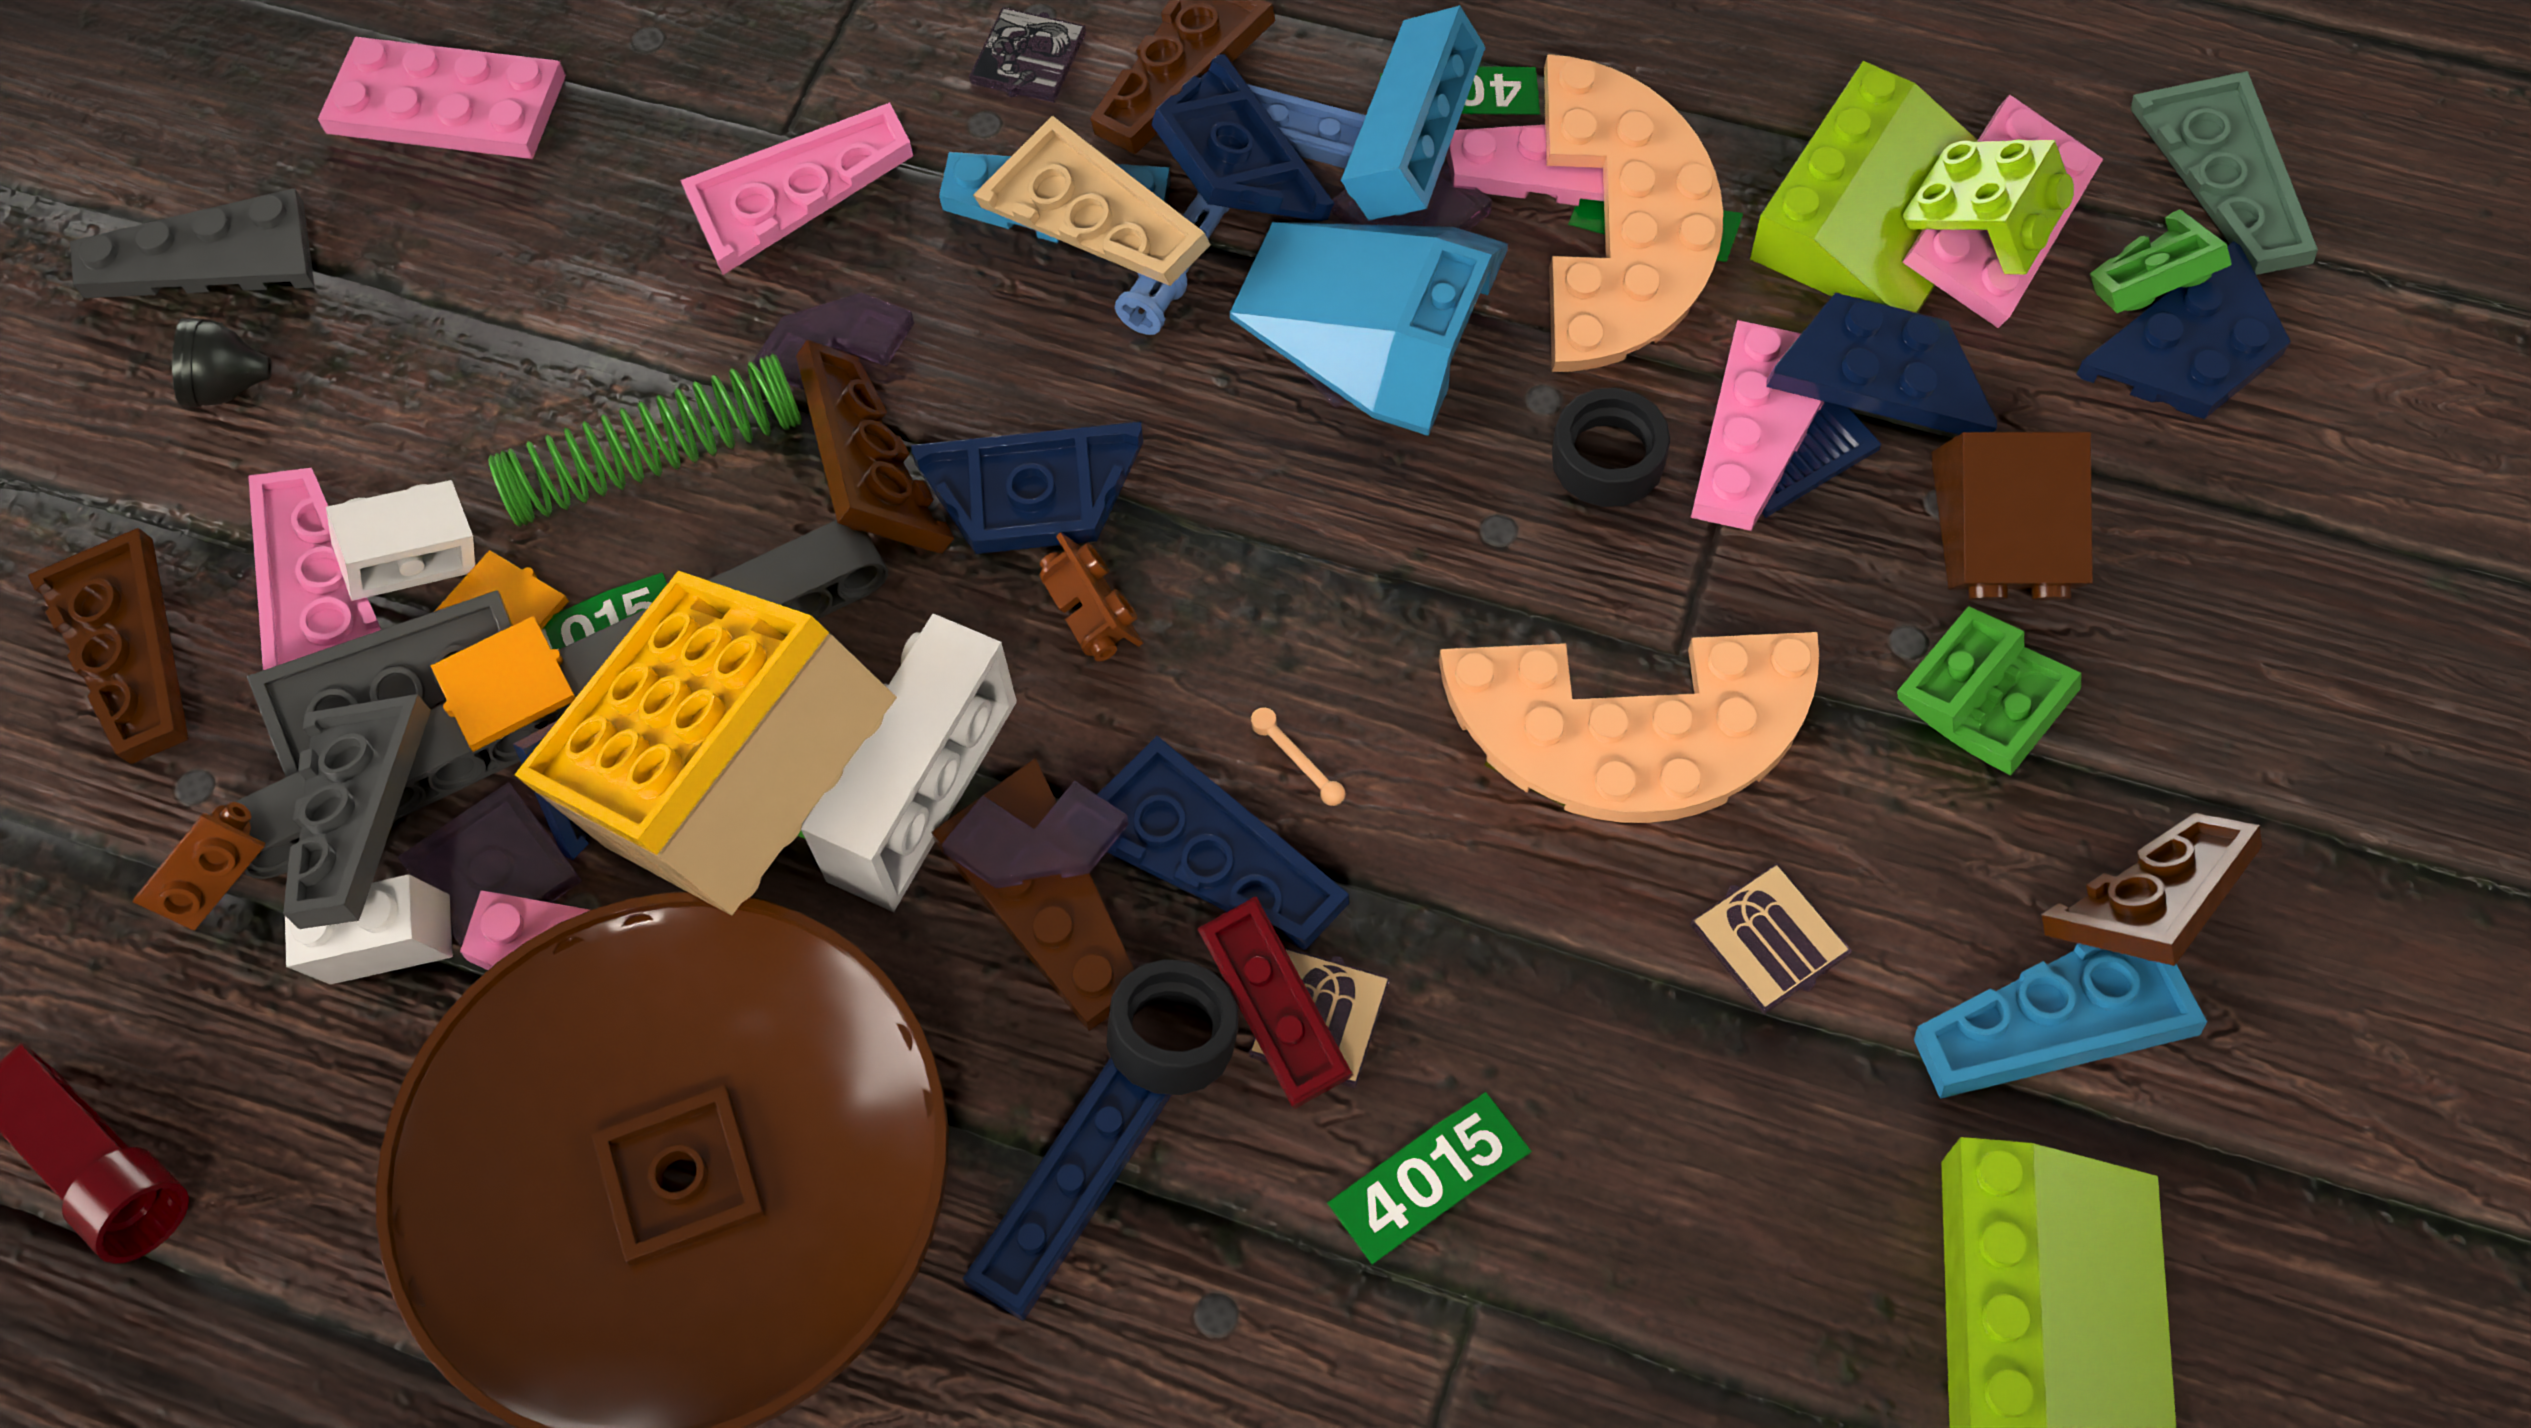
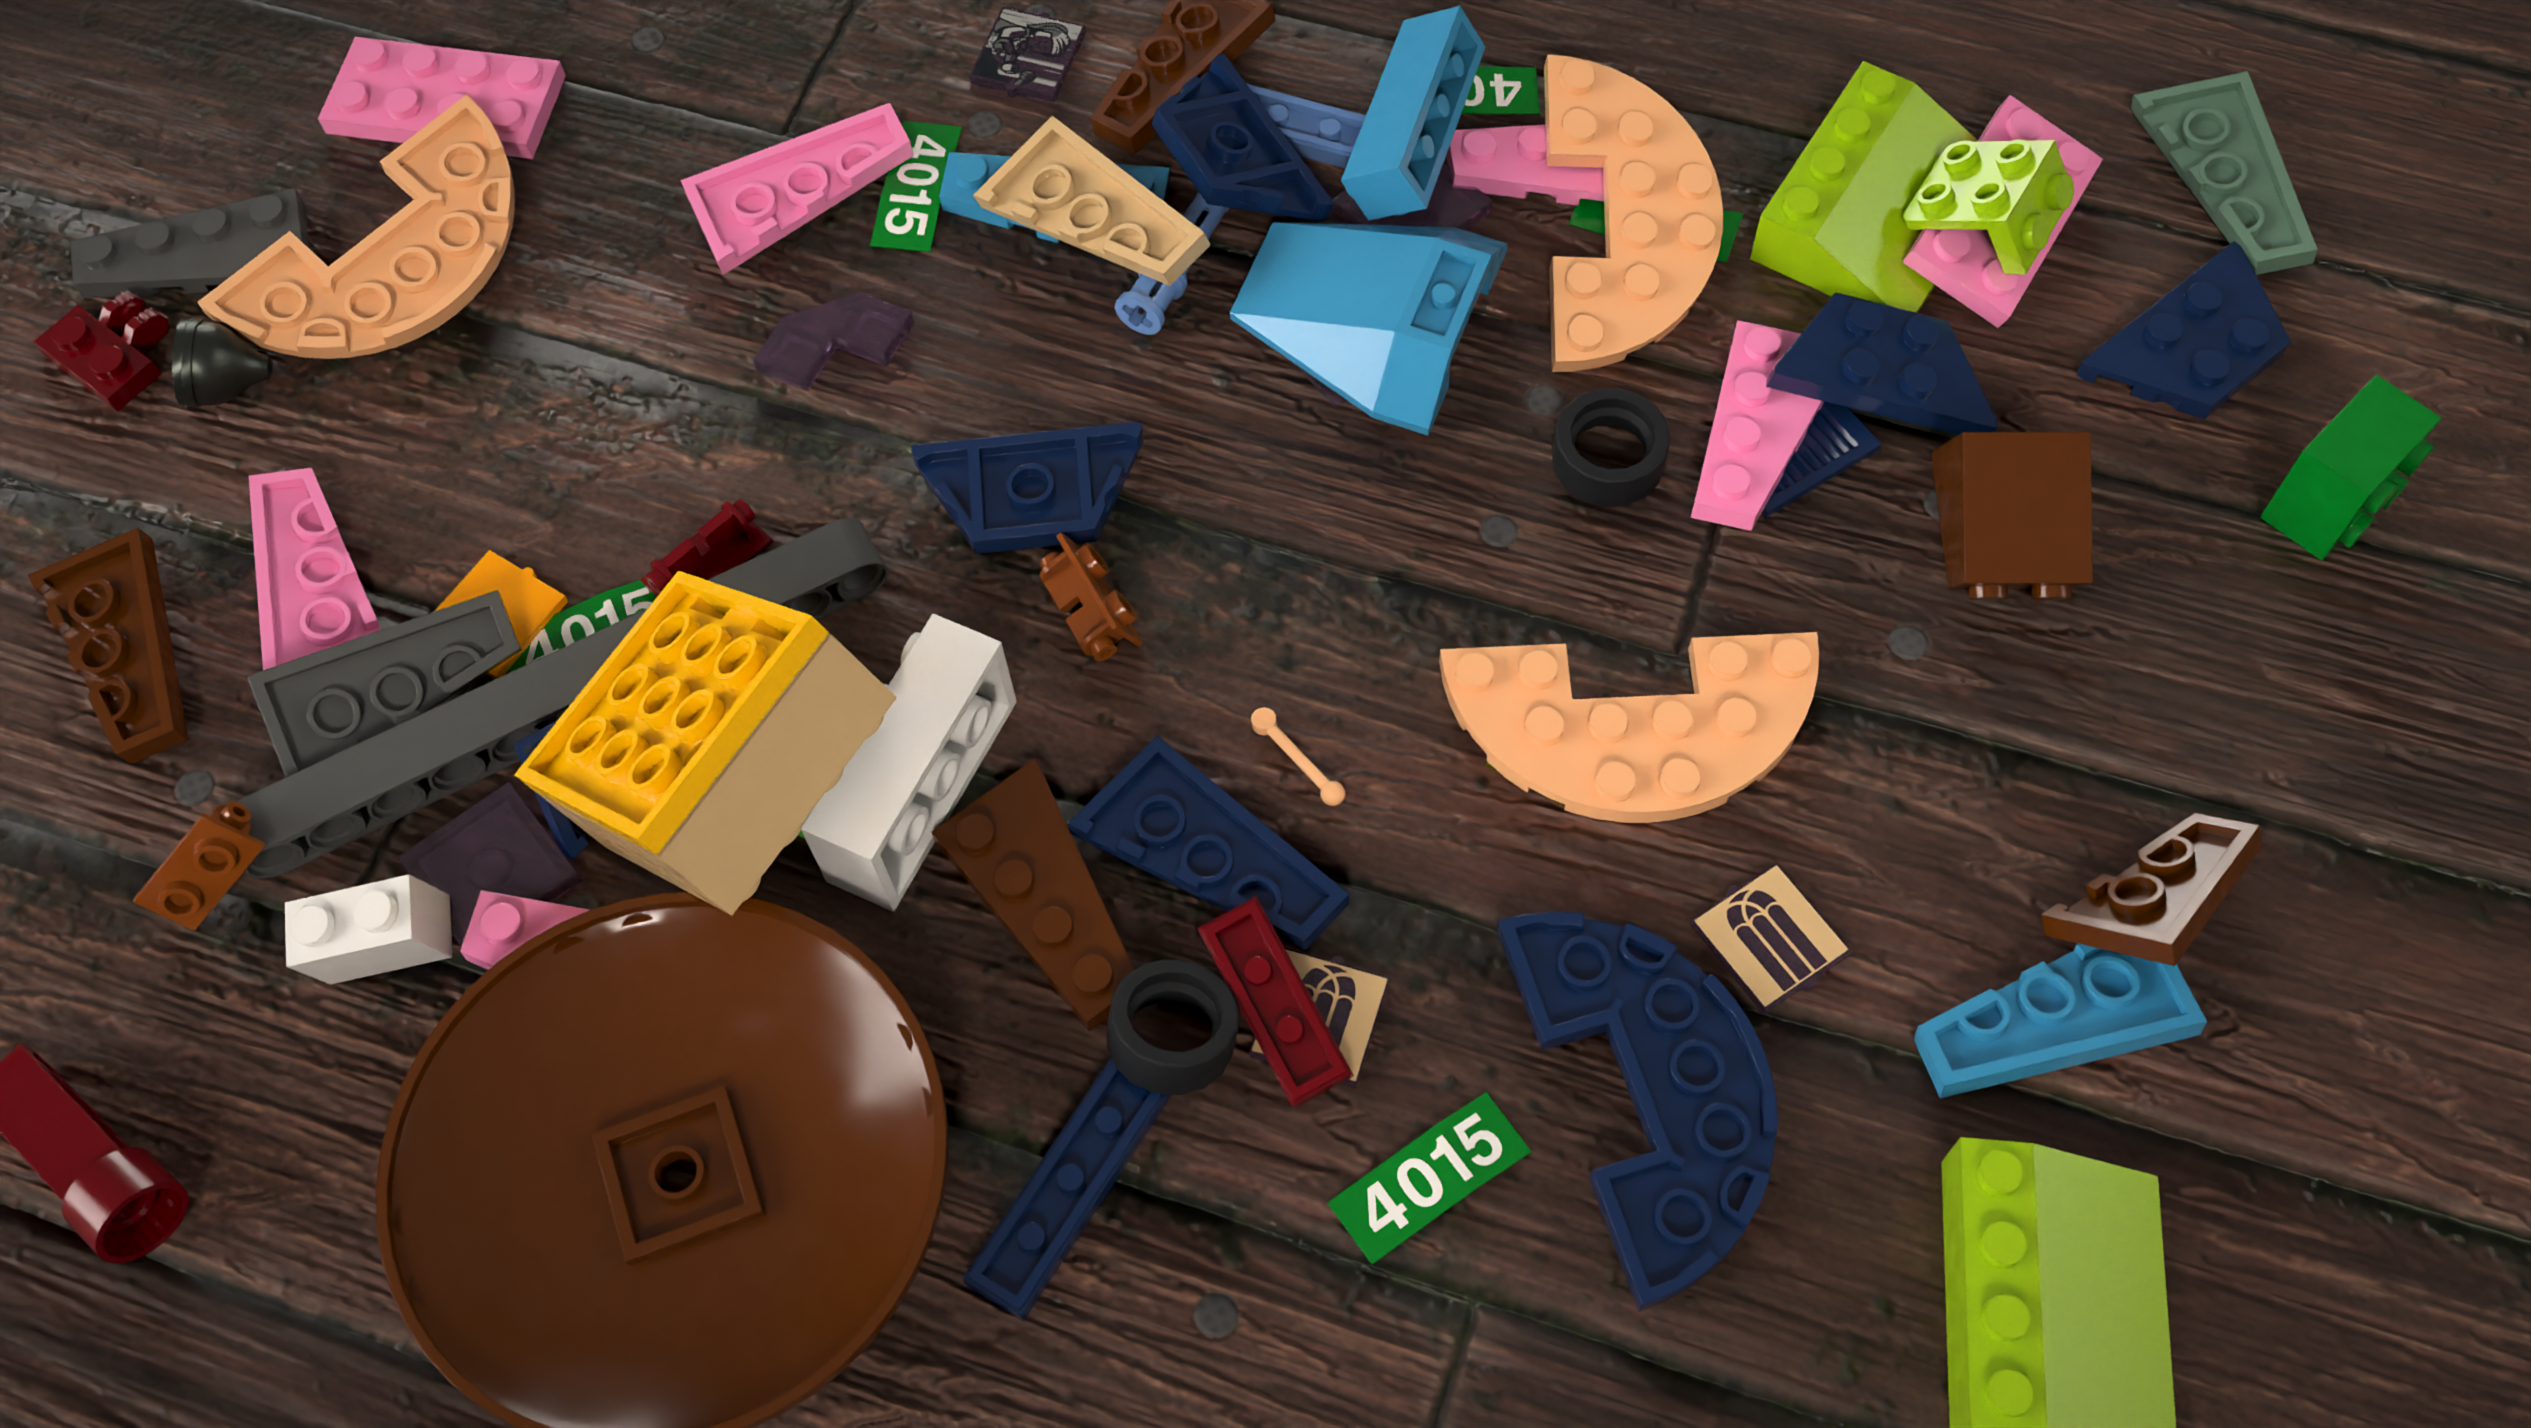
(96, 353): none -> dark red hinge
(350, 798): dark grey wing -> none
(400, 276): none -> light nougat plate
(401, 539): white brick -> none
(503, 683): light orange piece -> none
(517, 491): bright green piece -> none
(716, 548): none -> dark red hinge
(862, 455): reddish brown wing -> none
(912, 189): none -> green sticker
(1064, 842): tile -> none
(1690, 1074): none -> dark blue plate
(1989, 690): bright green slope -> none
(2176, 259): bright green wing -> none
(2352, 469): none -> green brick

